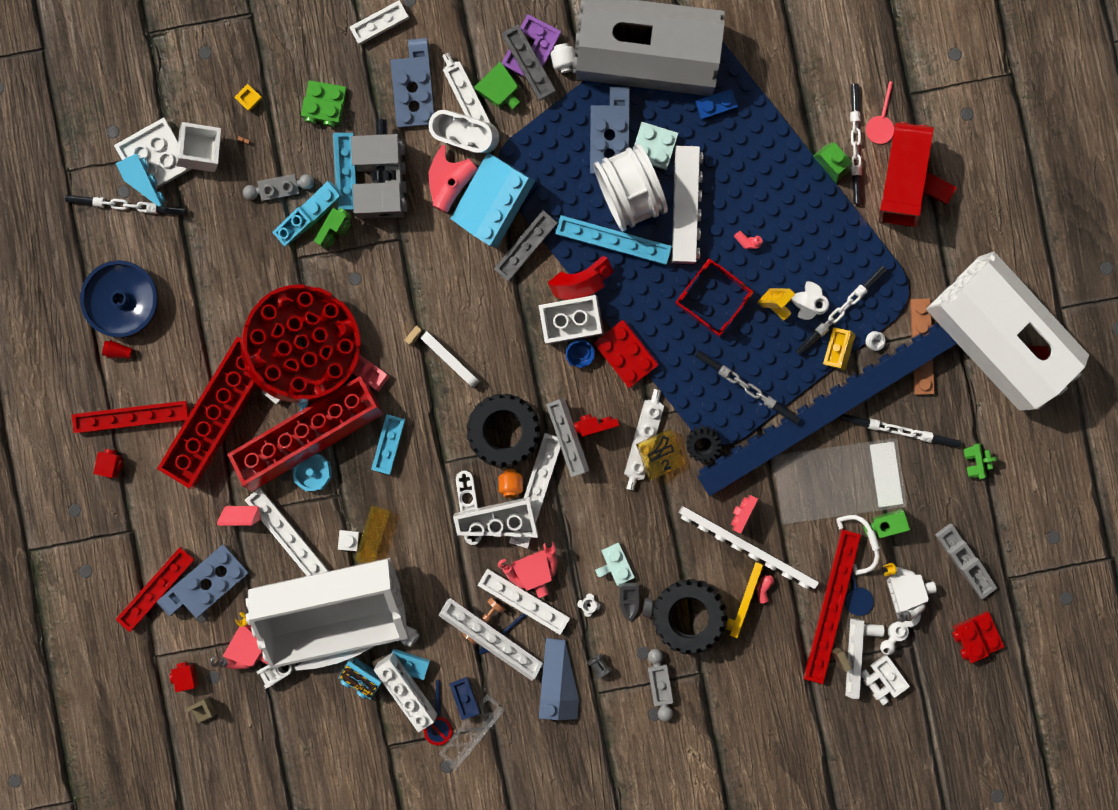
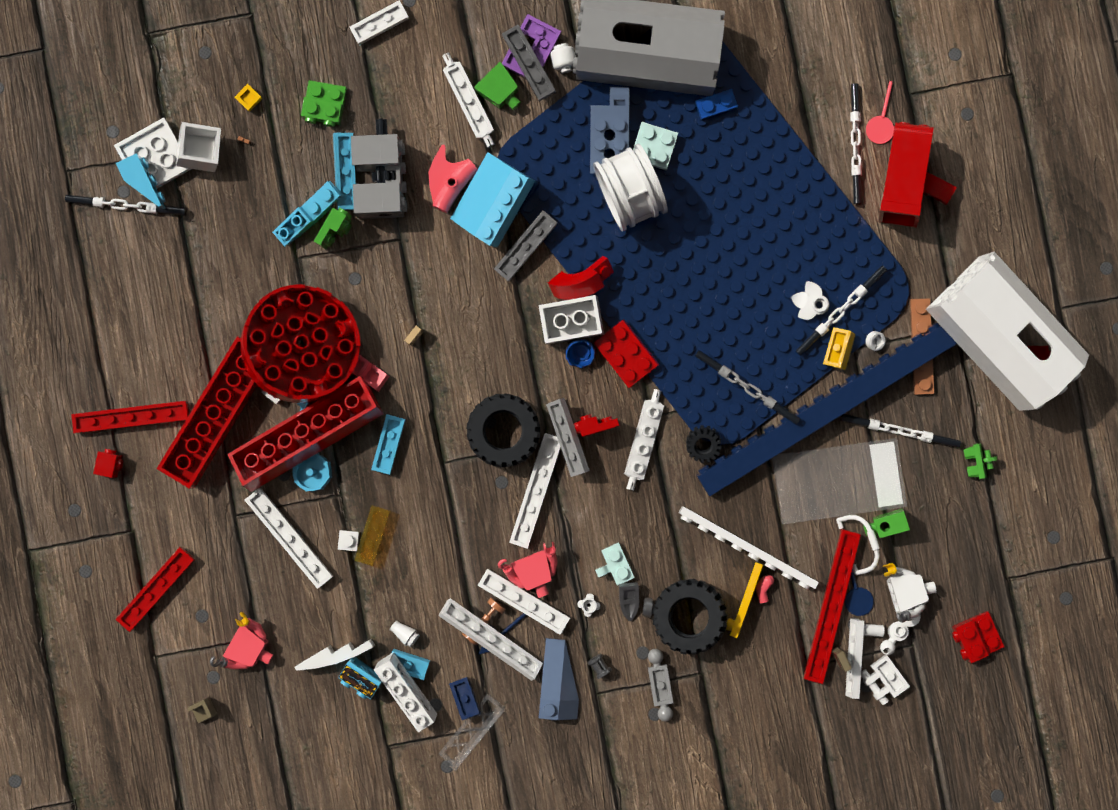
(116, 350): red cone -> none
(119, 299): dark blue dish -> none
(184, 677): red brick -> none
(189, 589): sand blue hinge -> none
(239, 516): coral slope -> none
(273, 675): white piece -> none
(278, 187): light grey plate -> none
(327, 613): white panel -> none
(416, 70): sand blue hinge -> none
(441, 729): piece -> none
(449, 359): white beam -> none
(463, 131): white plant -> none
(463, 506): white beam -> none
(498, 520): white wedge -> none
(510, 483): orange head -> none
(613, 240): medium azure plate -> none
(660, 454): clear yellow tile -> none
(686, 204): white brick -> none
(731, 277): red piece -> none
(743, 514): coral plate -> none
(748, 242): coral arm -> none
(776, 300): yellow piece -> none
(834, 161): bright green torso -> none
(966, 561): light grey slope -> none

